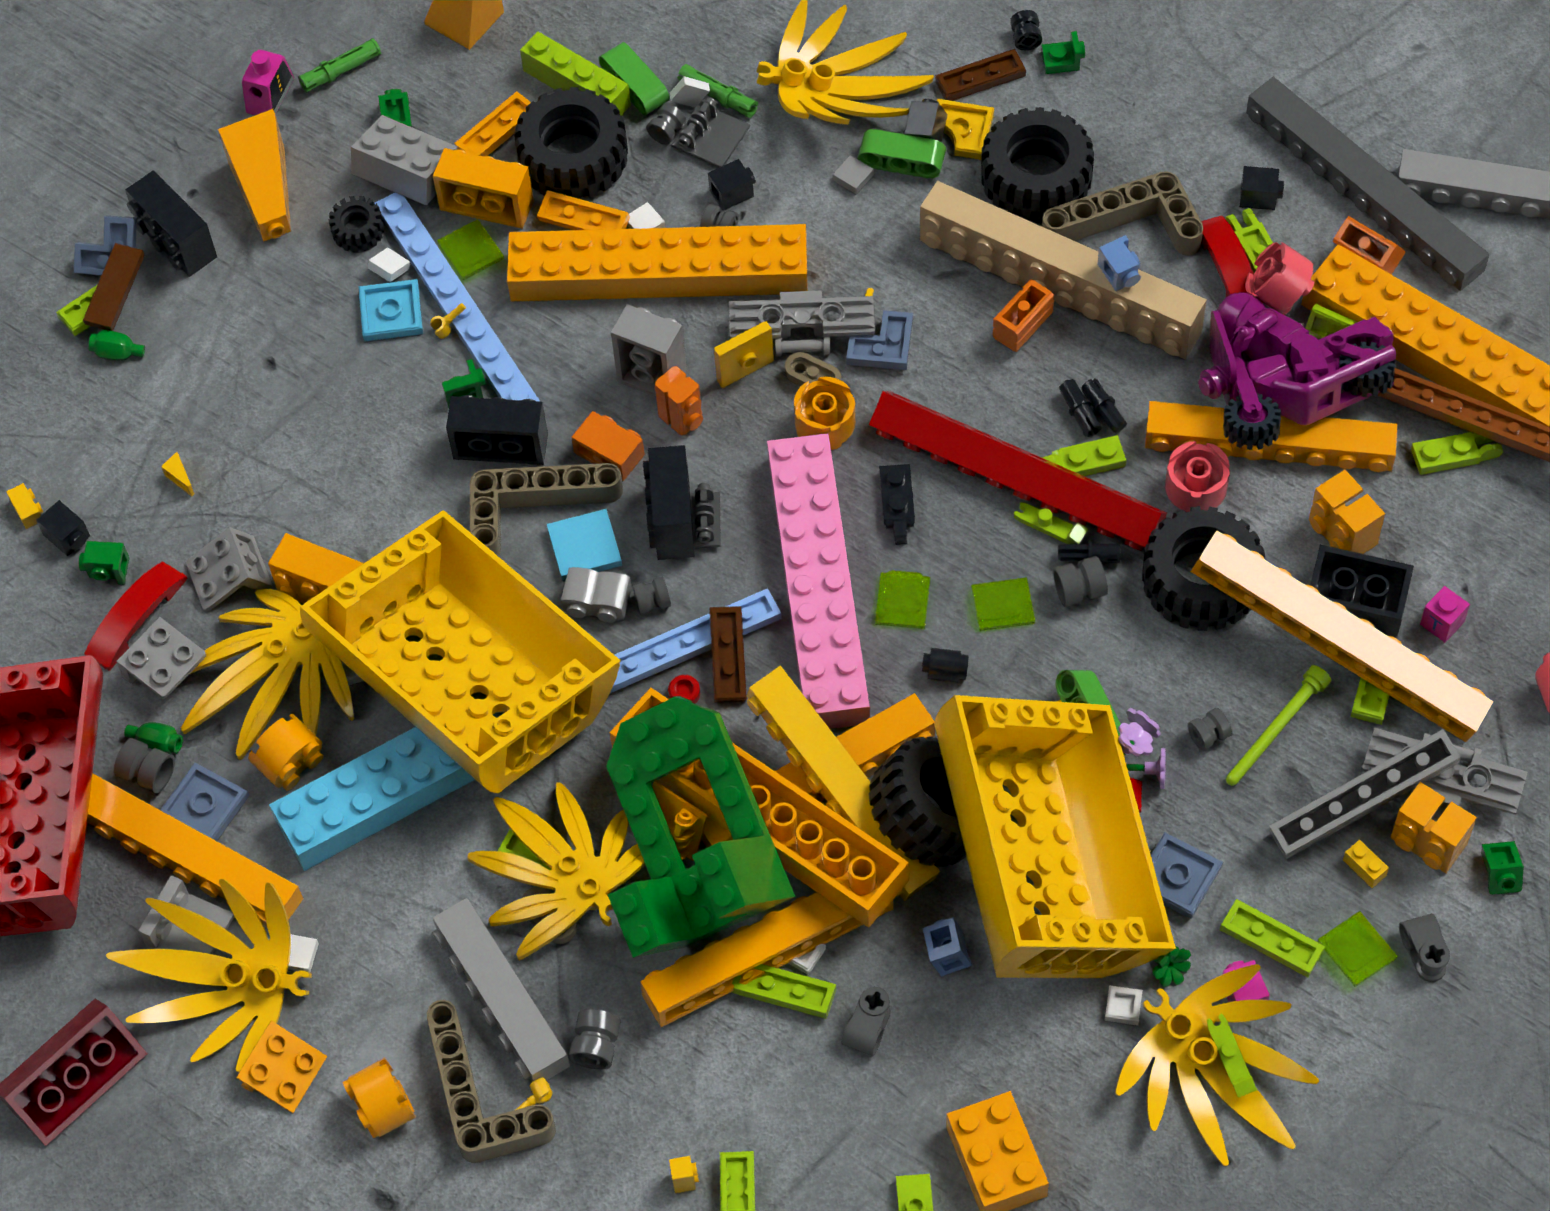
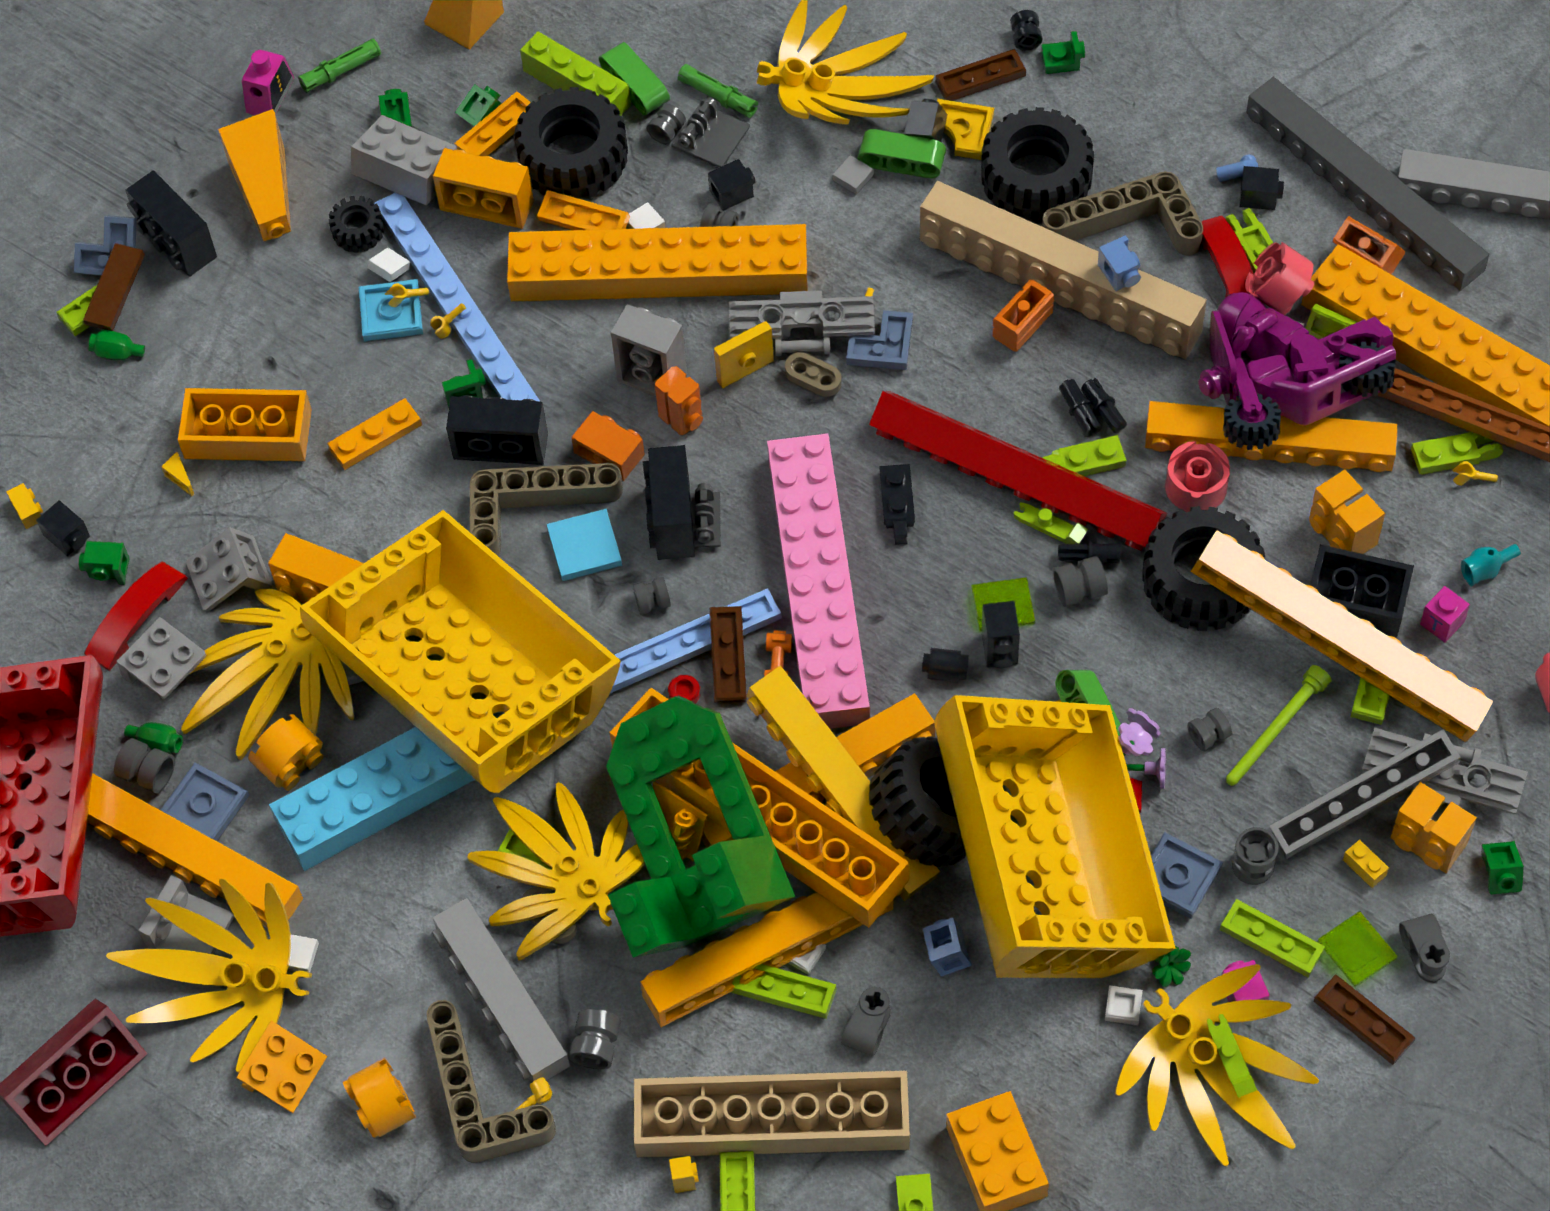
(244, 424): none -> light orange brick
(374, 434): none -> light orange plate
(400, 293): none -> yellow hand
(470, 249): clear neon green piece -> none
(478, 104): none -> green bracket
(596, 594): light grey brick -> none
(689, 92): white tile -> none
(771, 1113): none -> tan brick
(778, 644): none -> orange bar
(825, 408): light orange brick -> none
(902, 599): clear neon green piece -> none
(1000, 634): none -> black brick
(1236, 169): none -> medium blue arm
(1255, 855): none -> dark grey wheel
(1364, 1019): none -> reddish brown tile
(1467, 471): none -> yellow hand
(1486, 563): none -> teal piece

